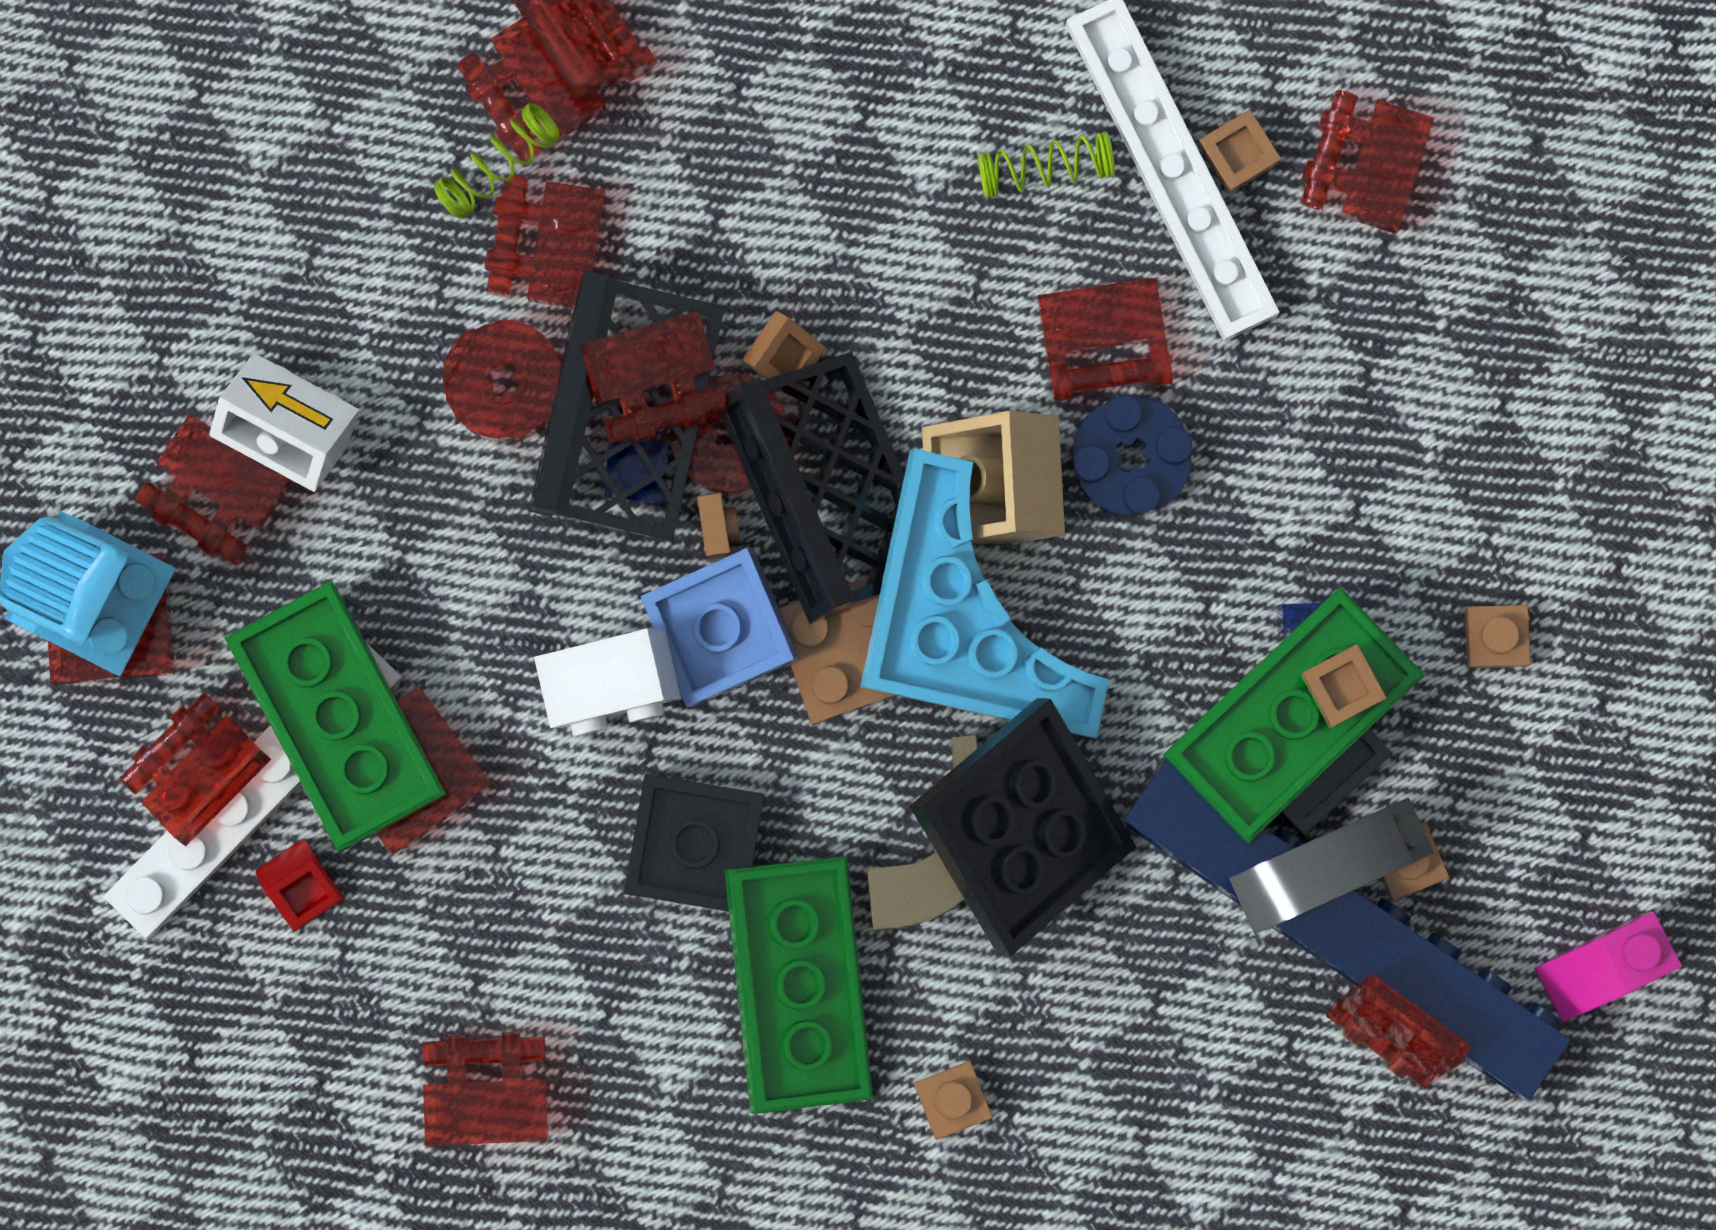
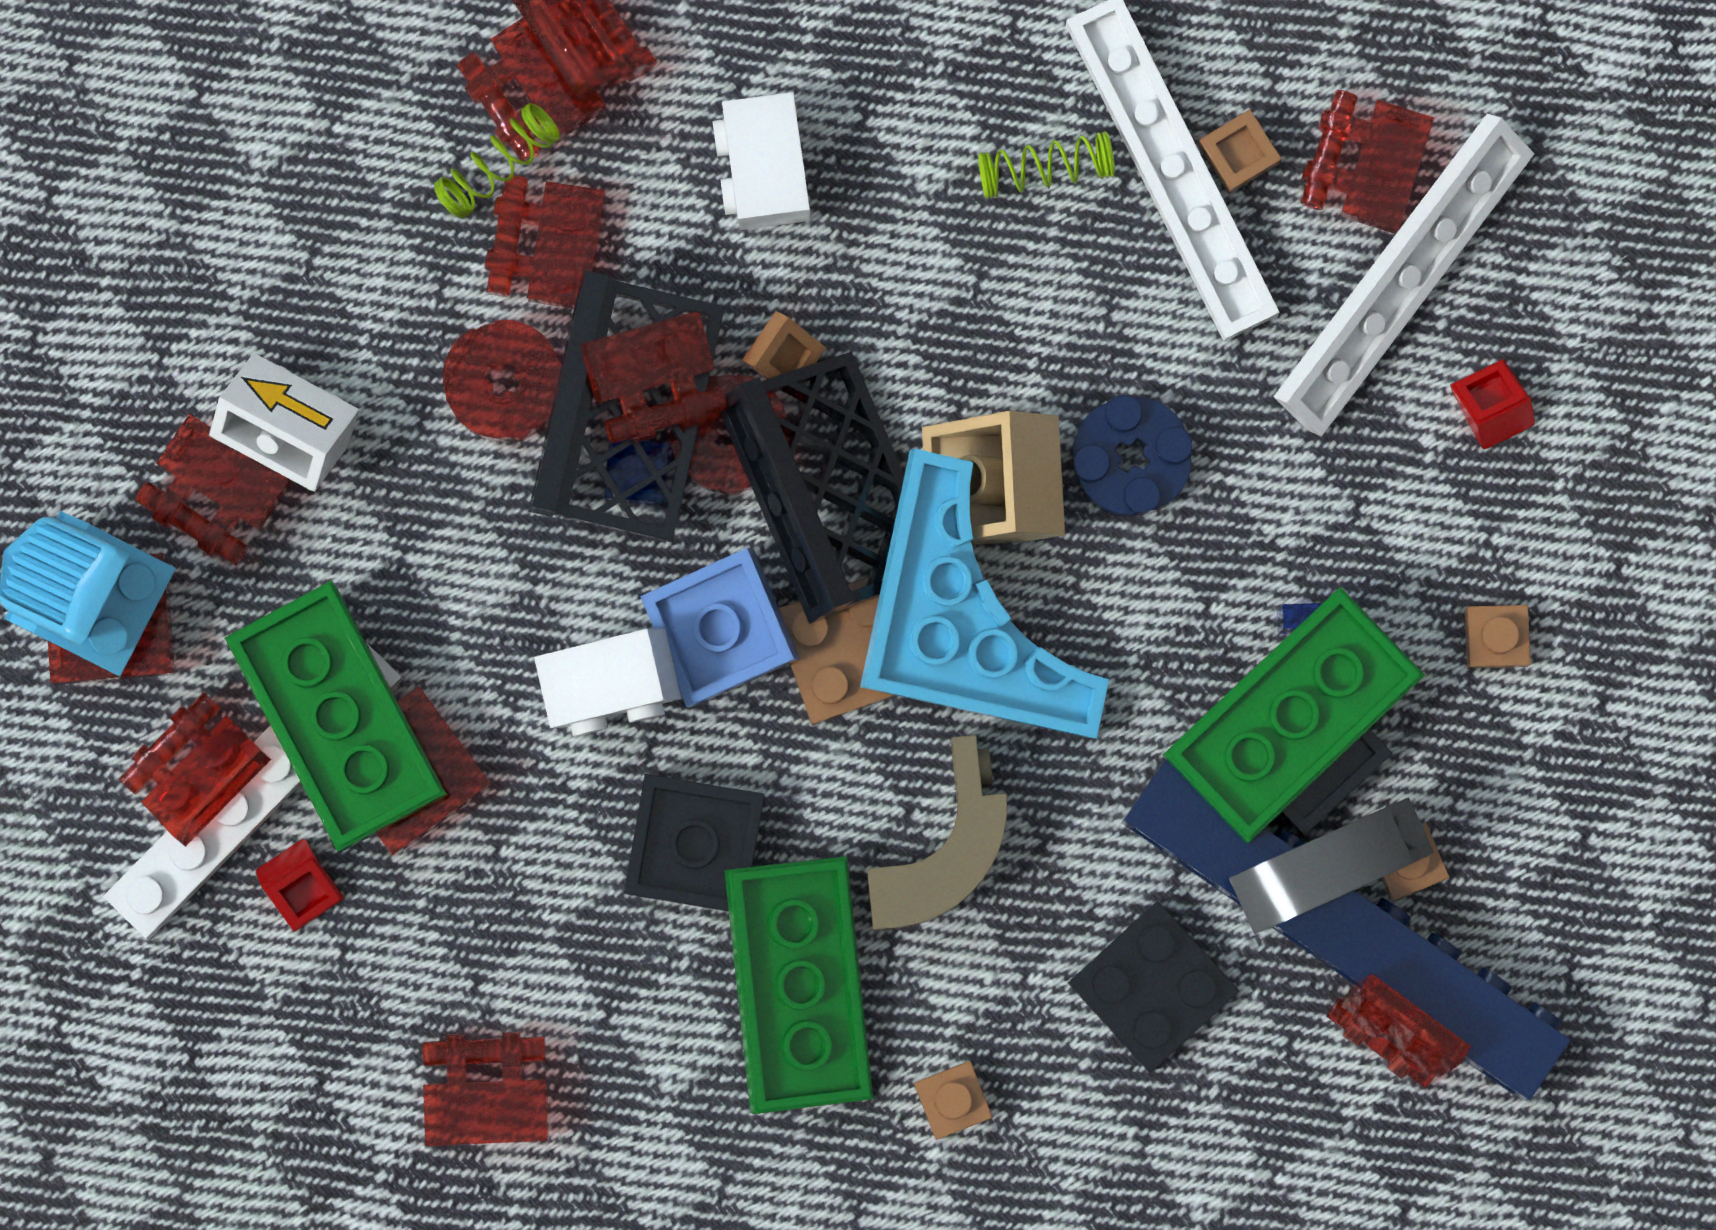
(718, 526): medium nougat plate -> none
(764, 161): none -> white brick
(1023, 826): black plate -> none
(1101, 320): clear red plate -> none
(1153, 987): none -> black plate
(1343, 686): medium nougat plate -> none
(1404, 274): none -> white plate
(1494, 404): none -> red slope
(1608, 966): dark pink slope -> none

